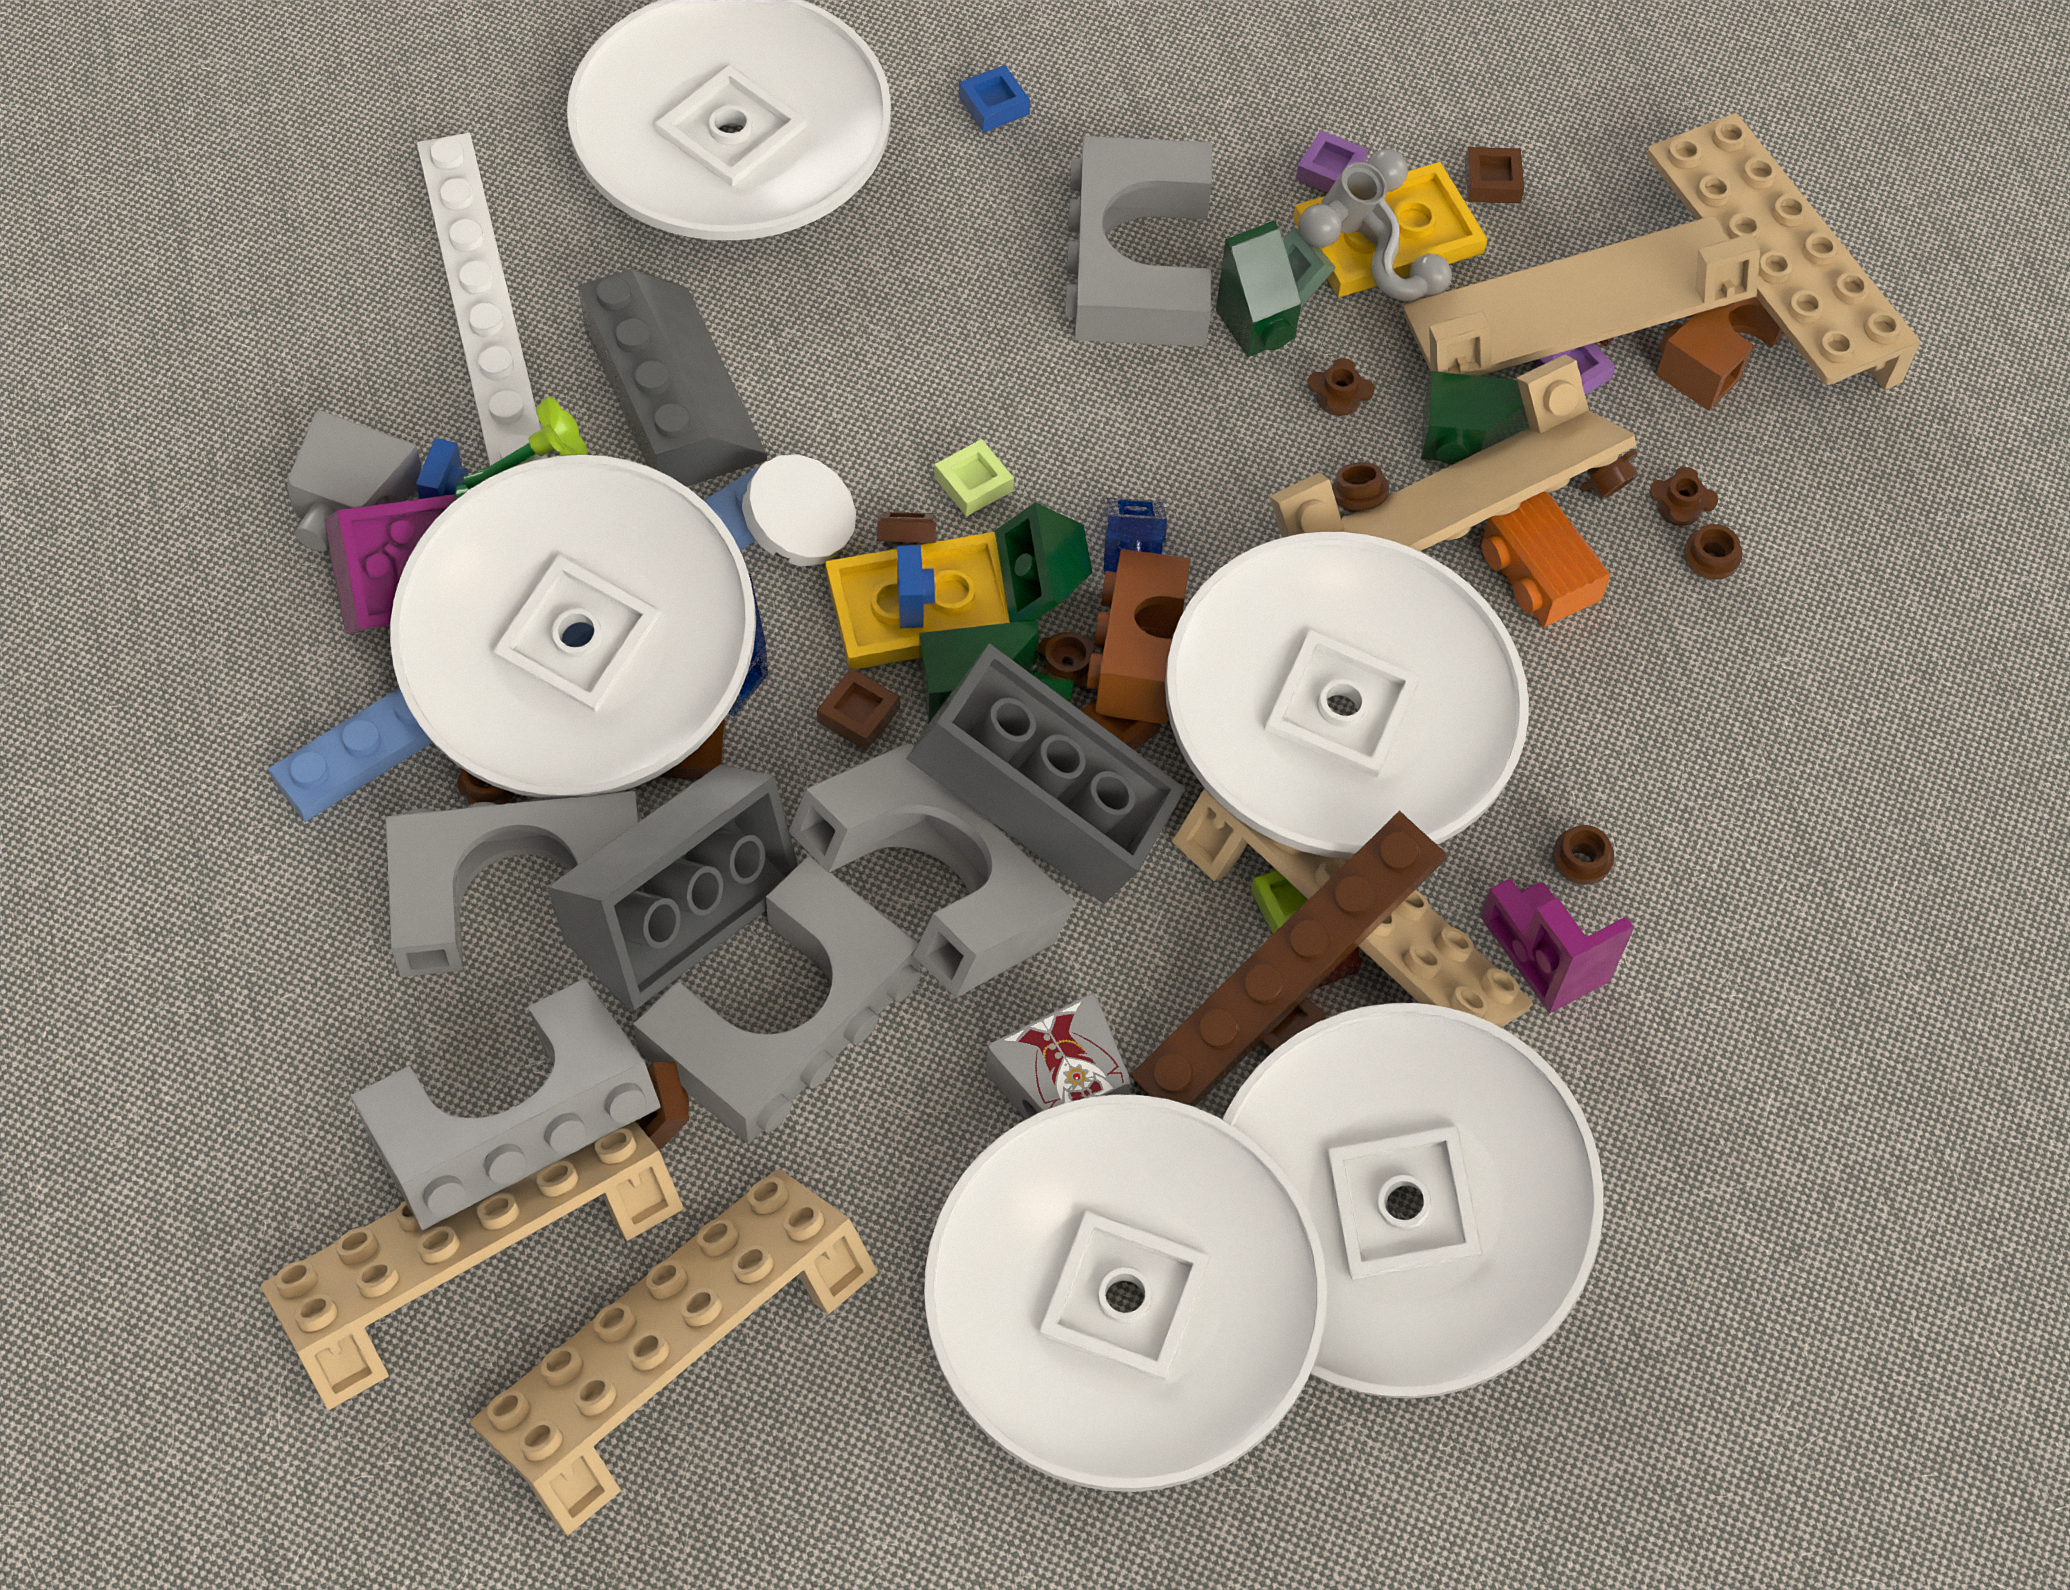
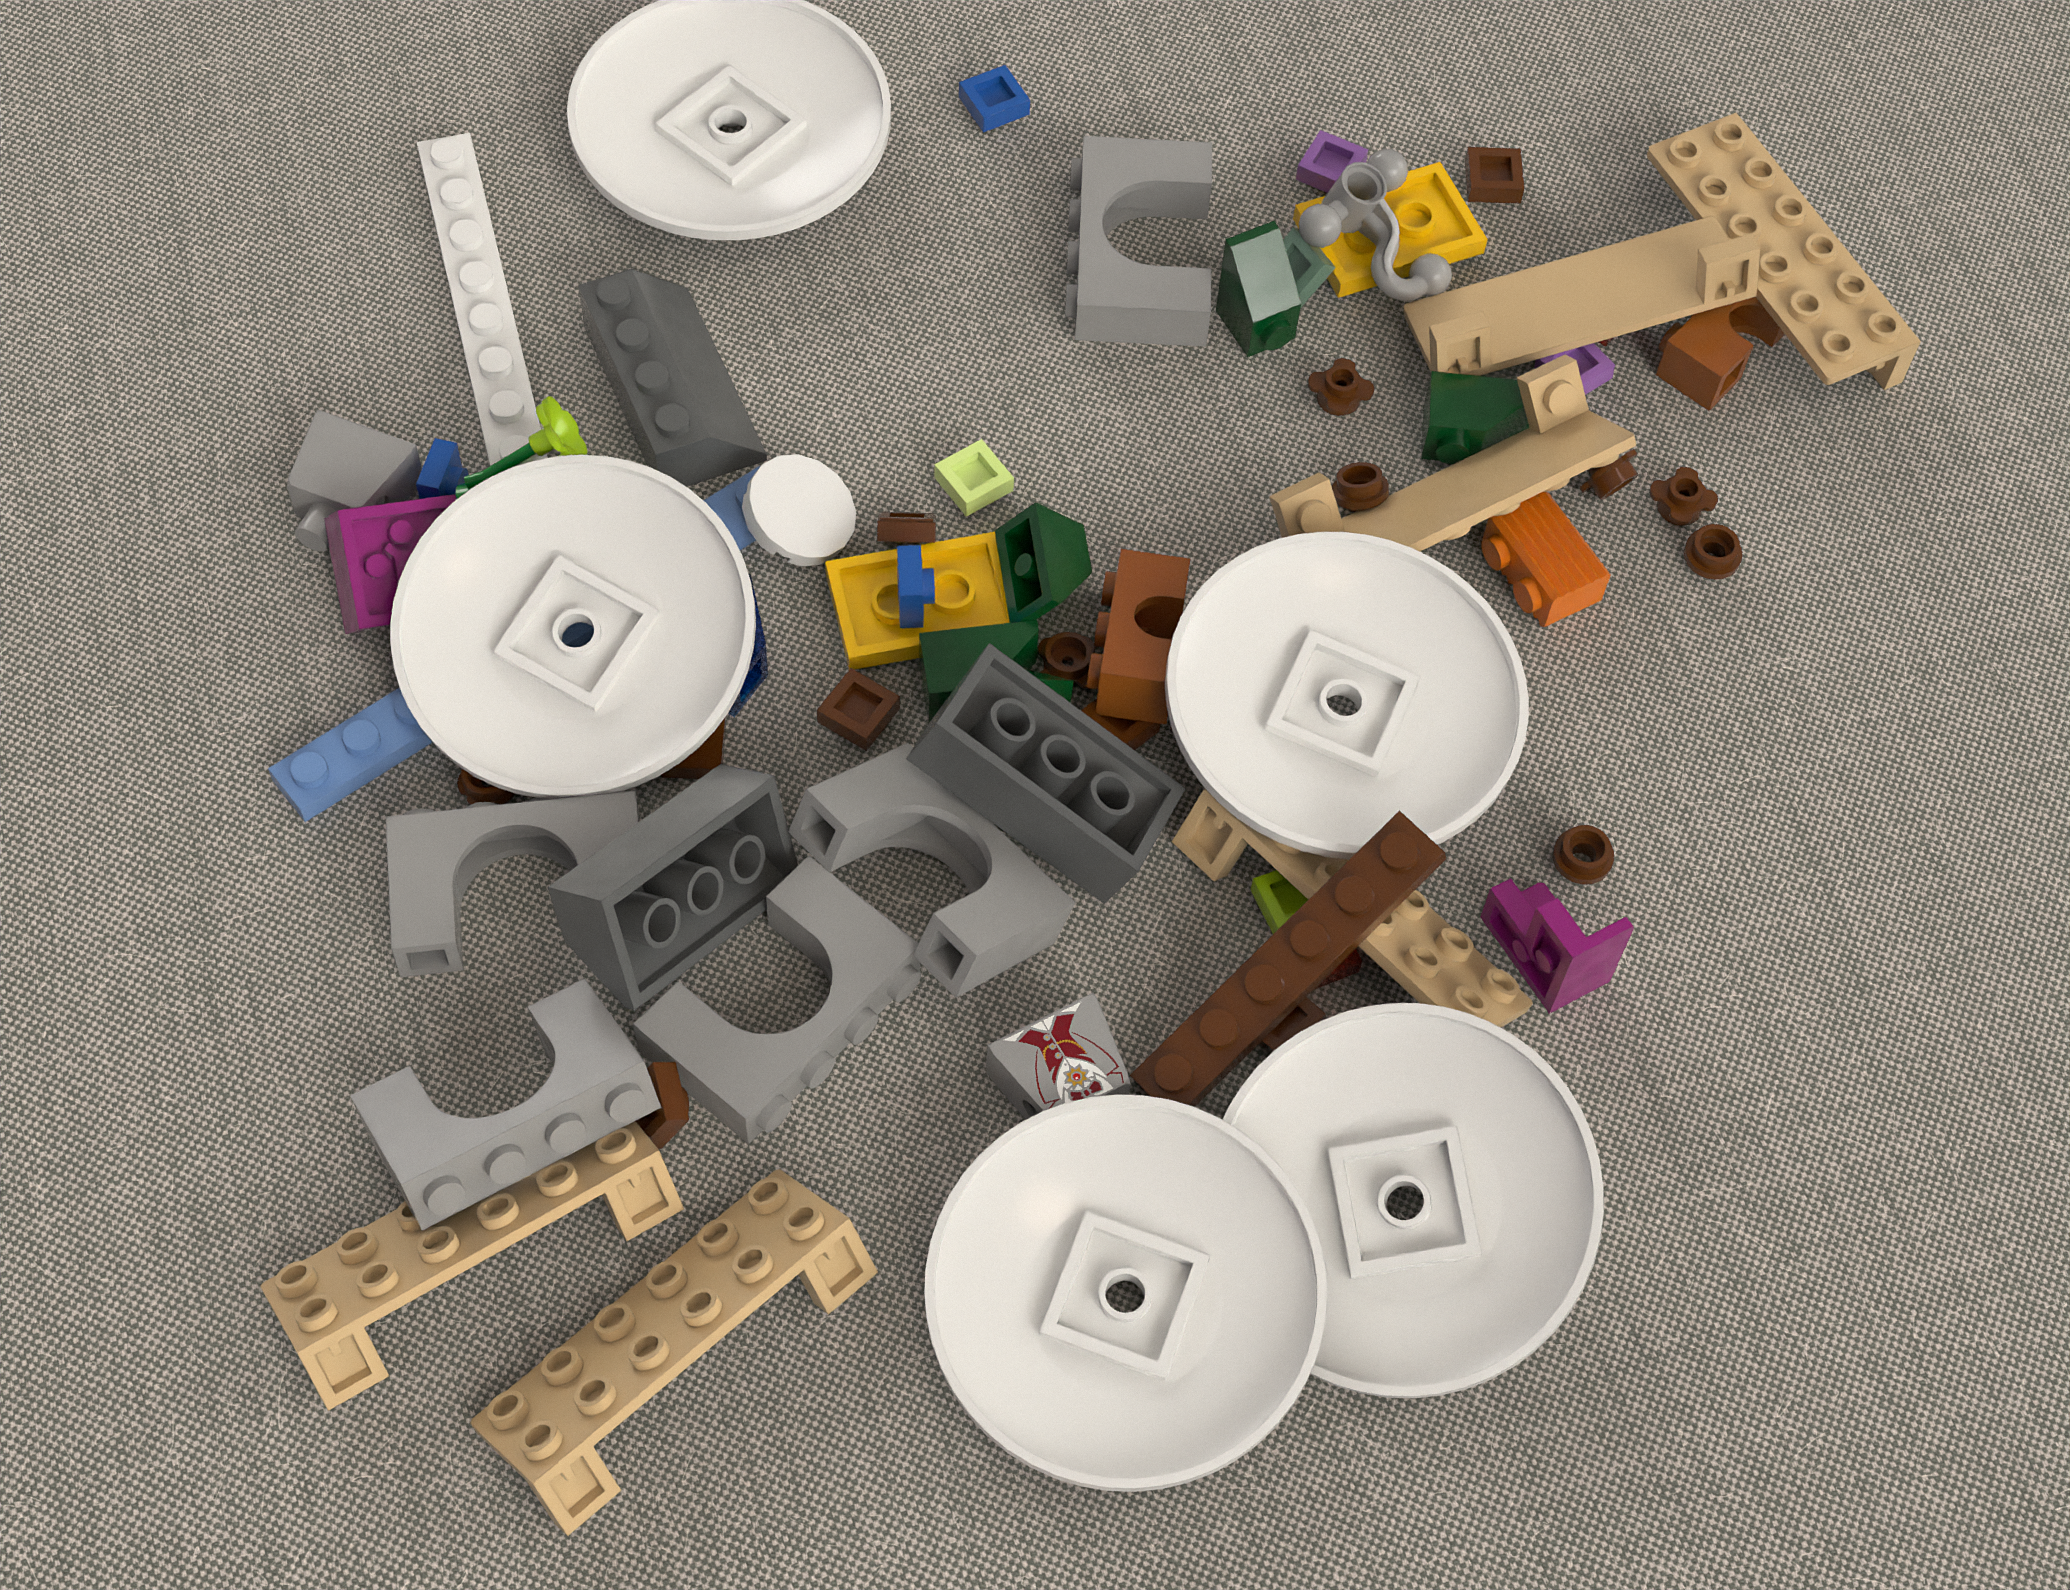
(1132, 526): clear blue slope -> none

